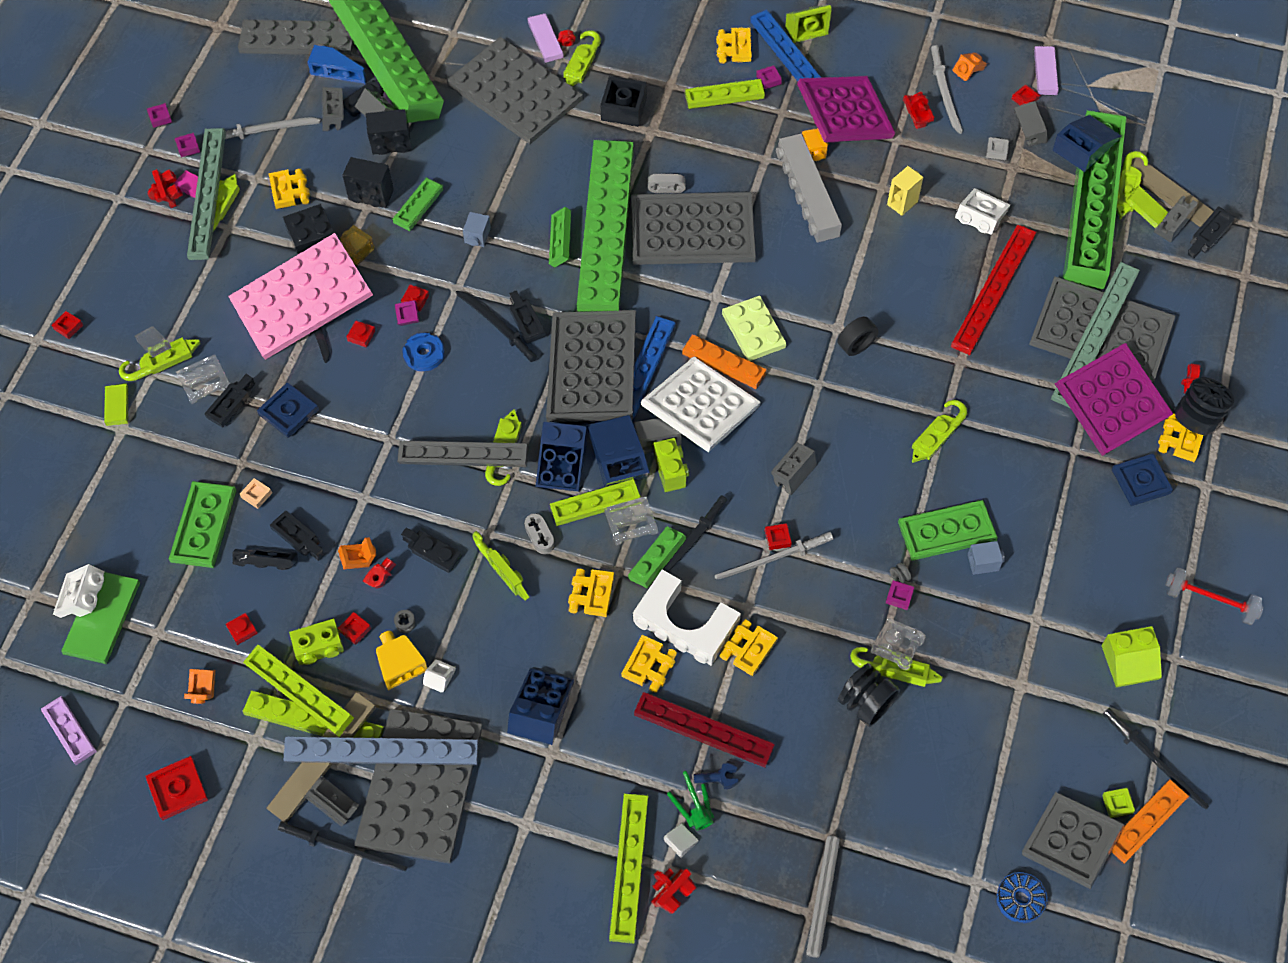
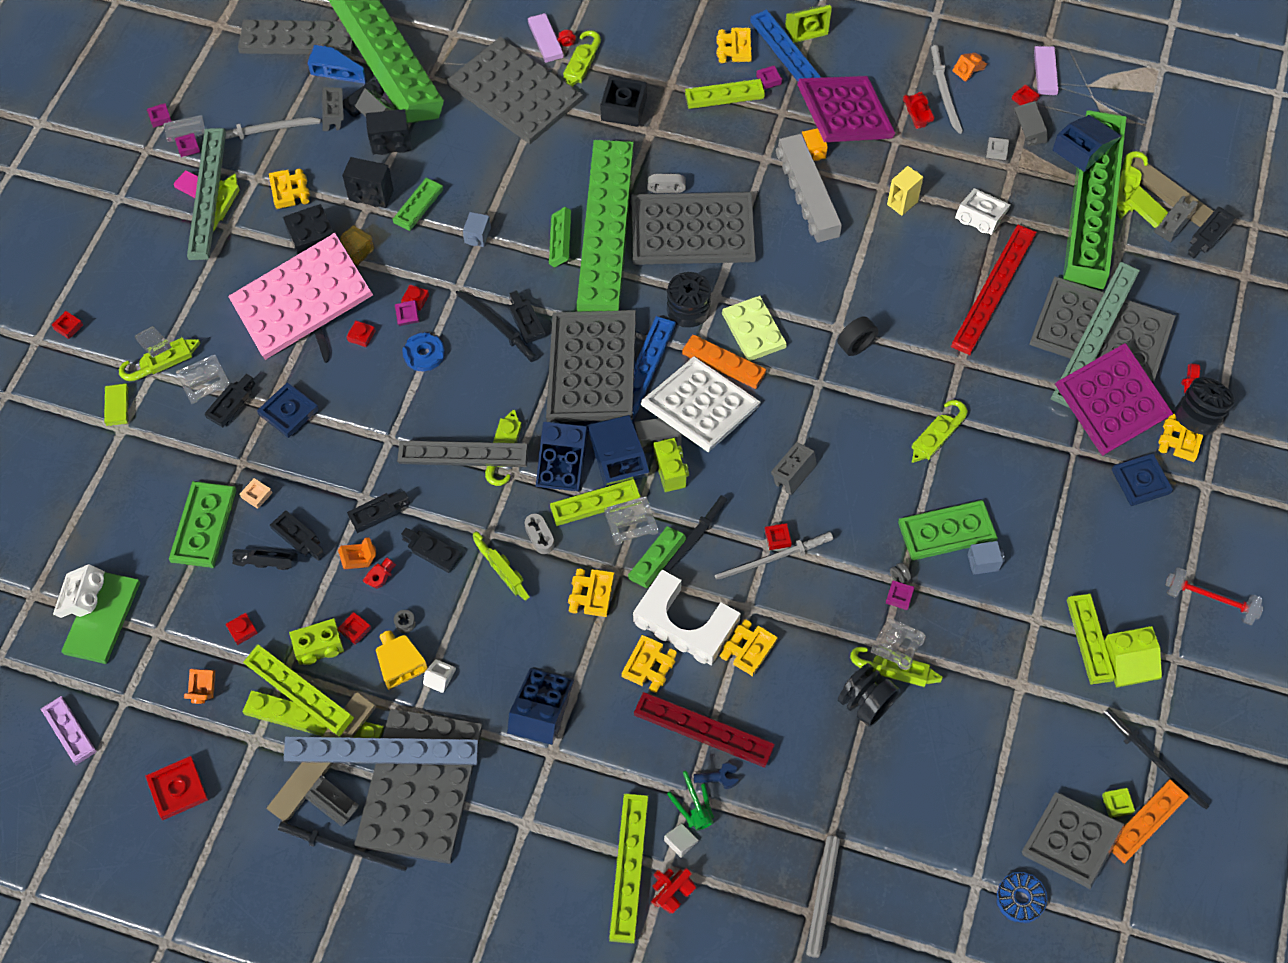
(162, 188): red hips -> none
(183, 127): none -> clear tile
(377, 510): none -> black hinge
(688, 299): none -> black wheel
(1090, 639): none -> lime plate

